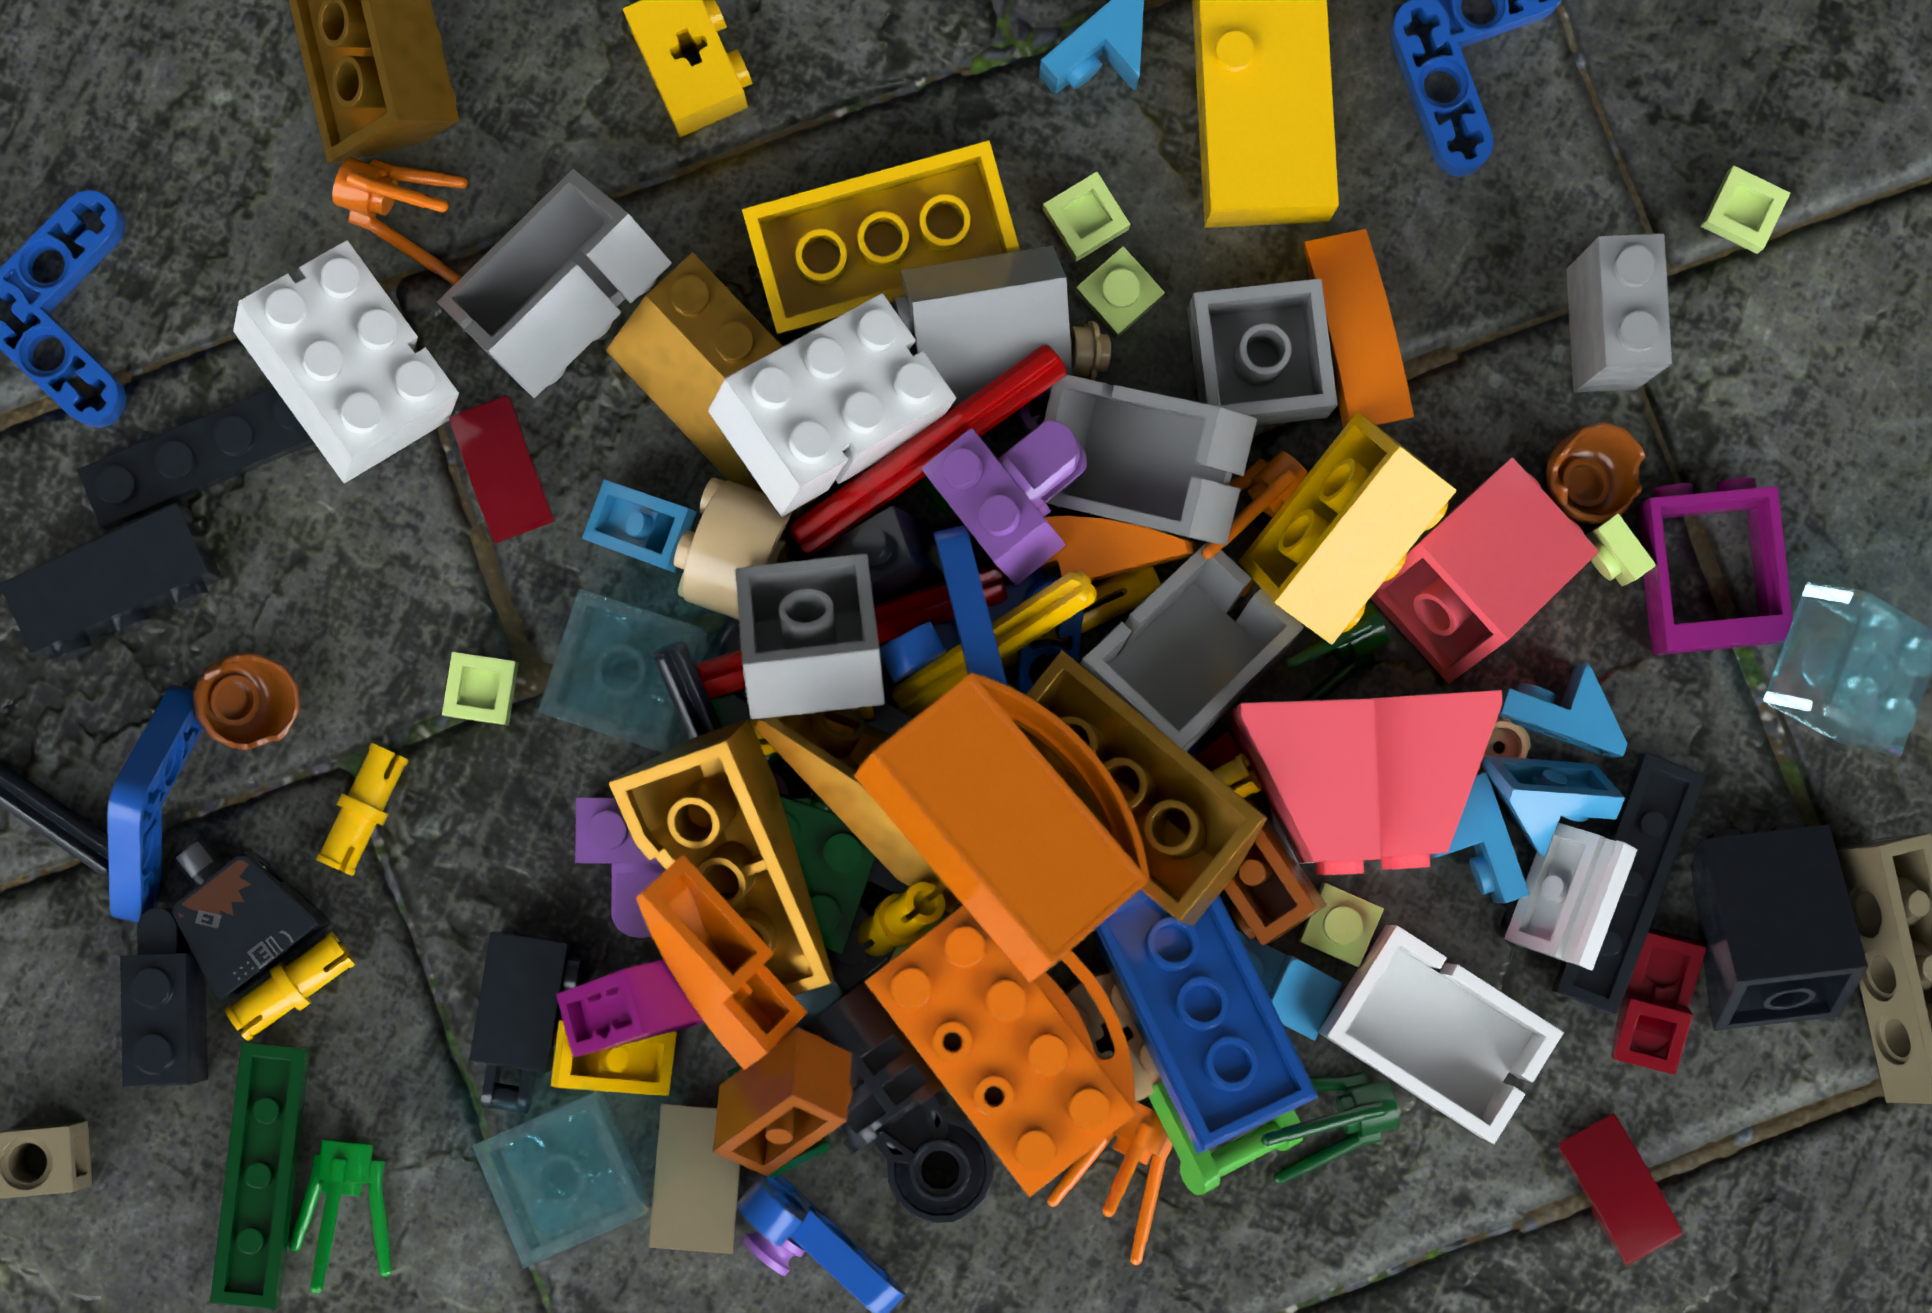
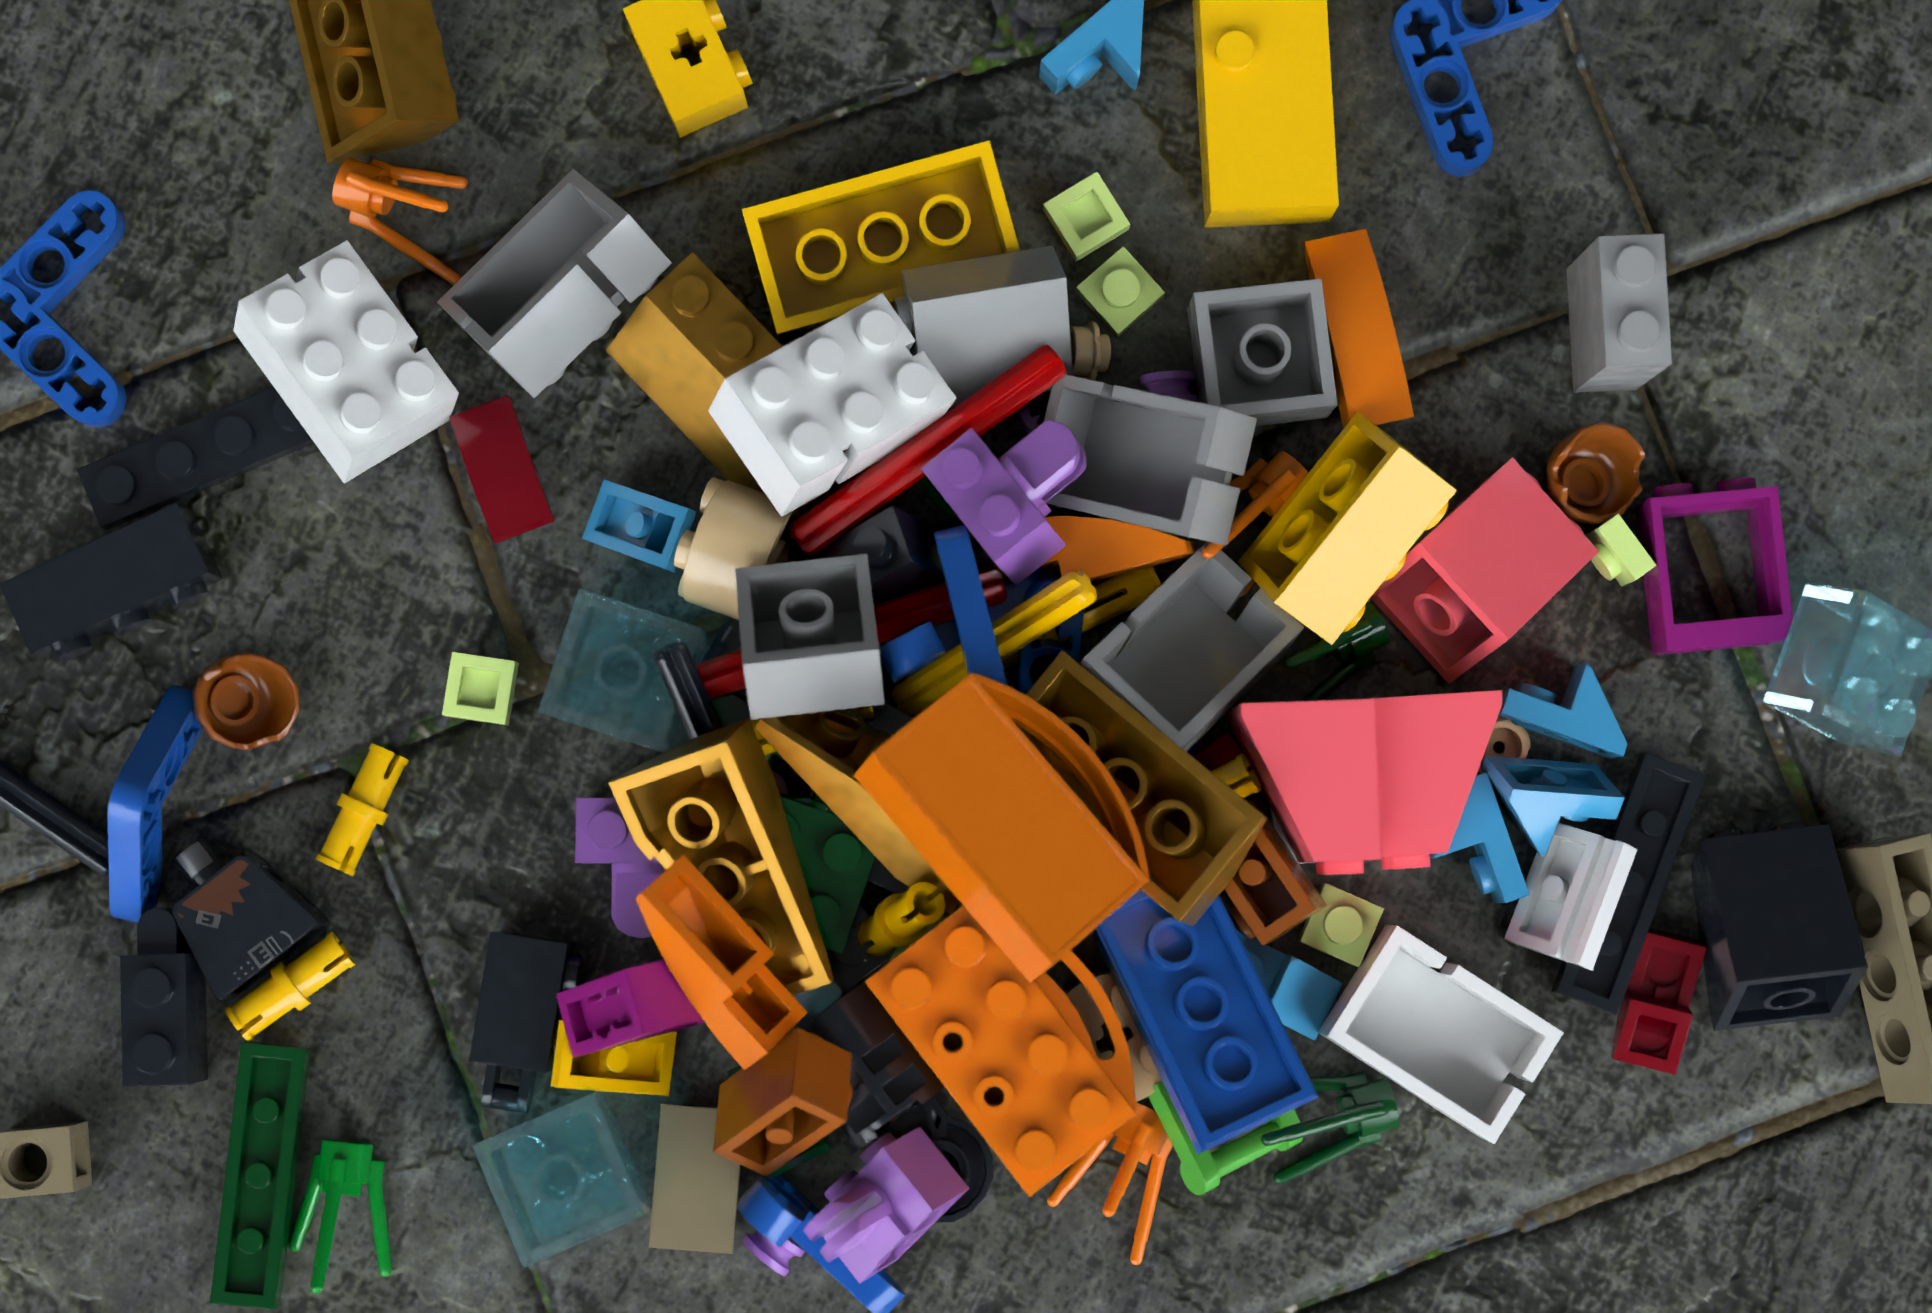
(886, 1204): none -> medium lavender brick
(1170, 383): none -> medium lavender bush
(1620, 1189): dark red slope -> none
(1745, 209): yellowish green plate -> none

